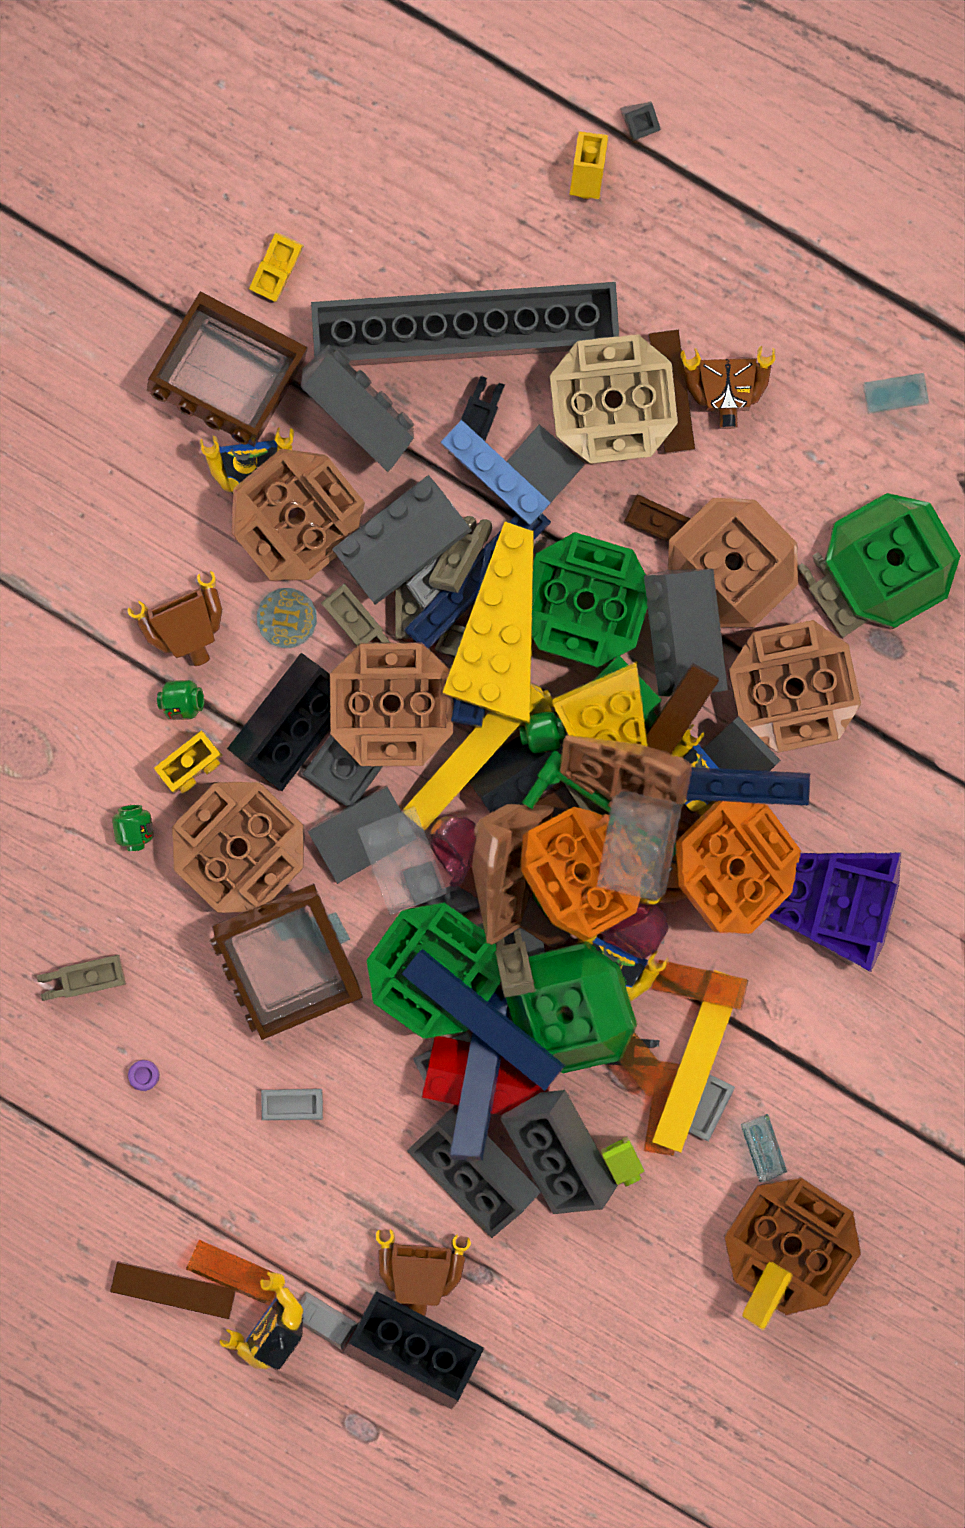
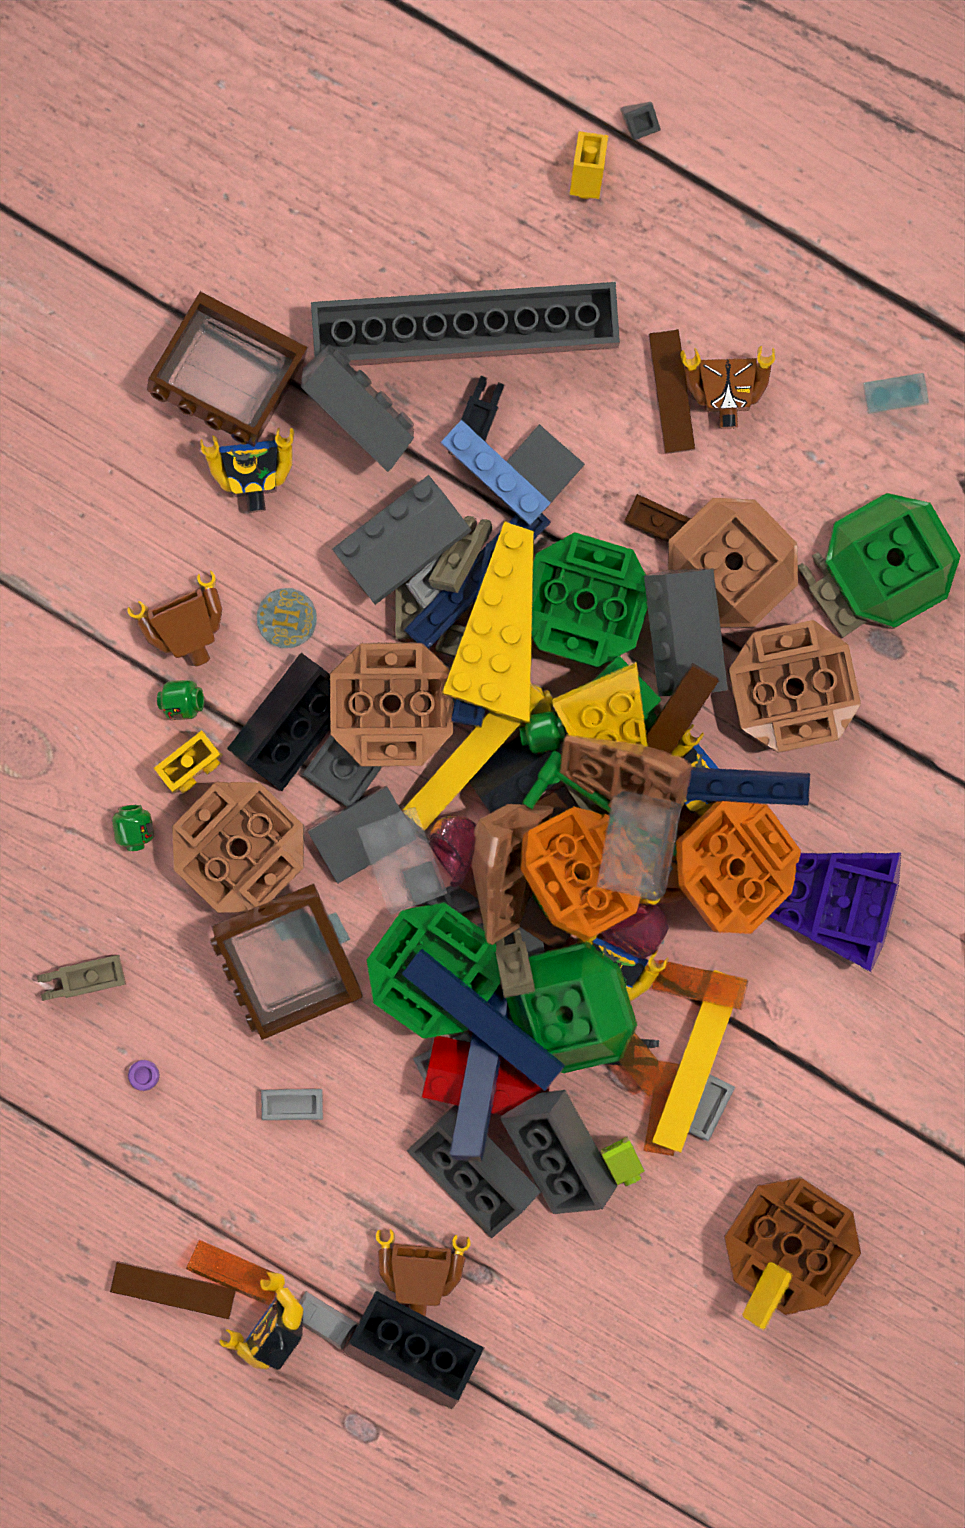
(276, 267): yellow slope -> none
(301, 544): nougat piece -> none
(353, 617): dark tan hinge -> none
(646, 391): tan piece -> none
(740, 749): dark grey tile -> none
(763, 1148): clear light blue plate -> none

